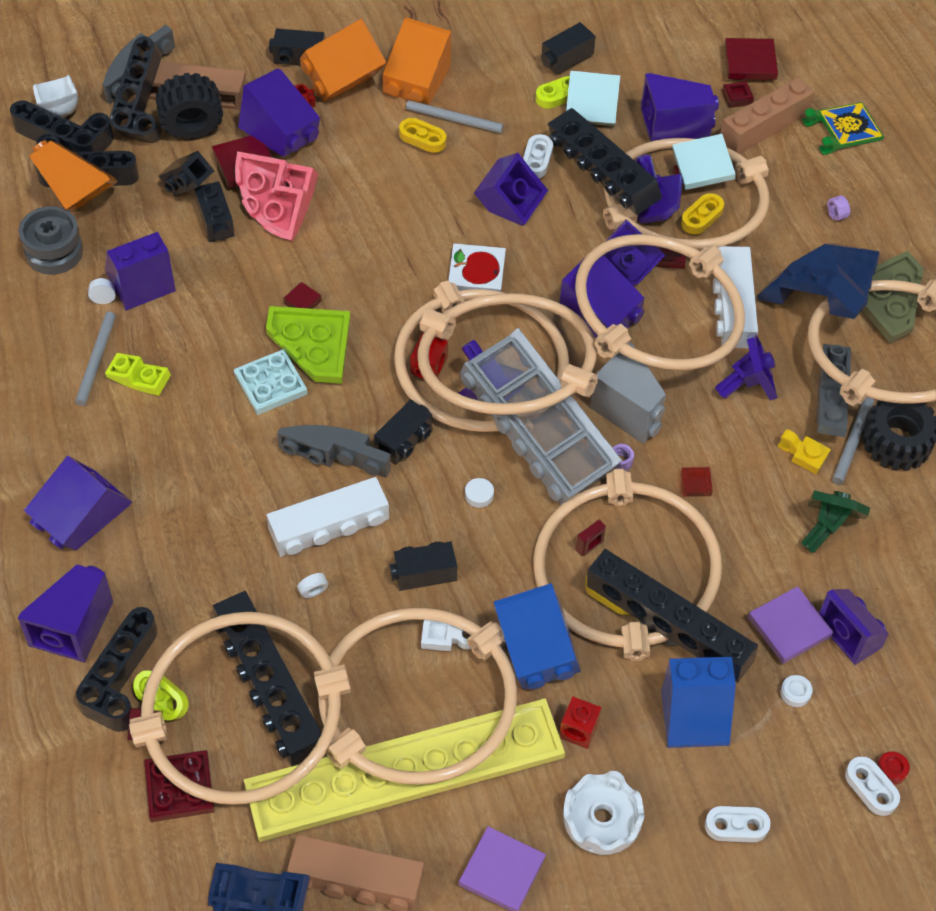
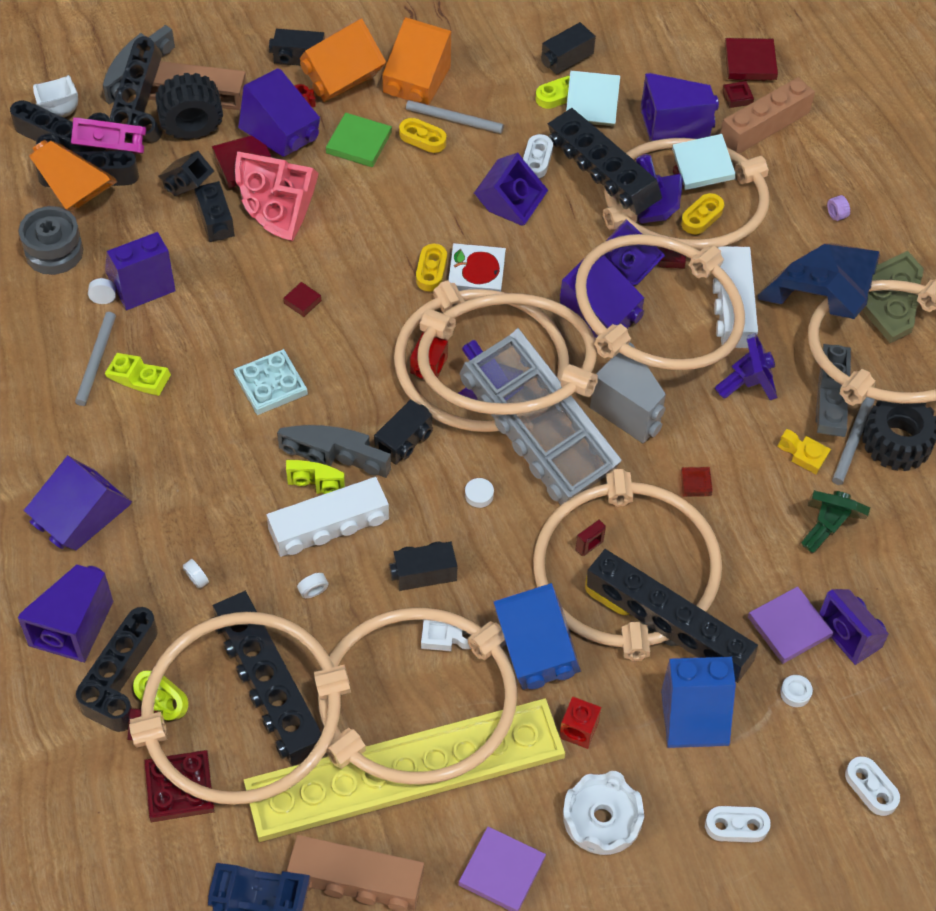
(107, 135): none -> dark pink plate
(195, 574): none -> white tile
(306, 472): none -> neon yellow slope
(312, 339): lime plate -> none
(358, 139): none -> bright green tile
(430, 269): none -> yellow plate
(626, 451): lavender axle -> none
(846, 124): flag -> none
(894, 766): red tile -> none

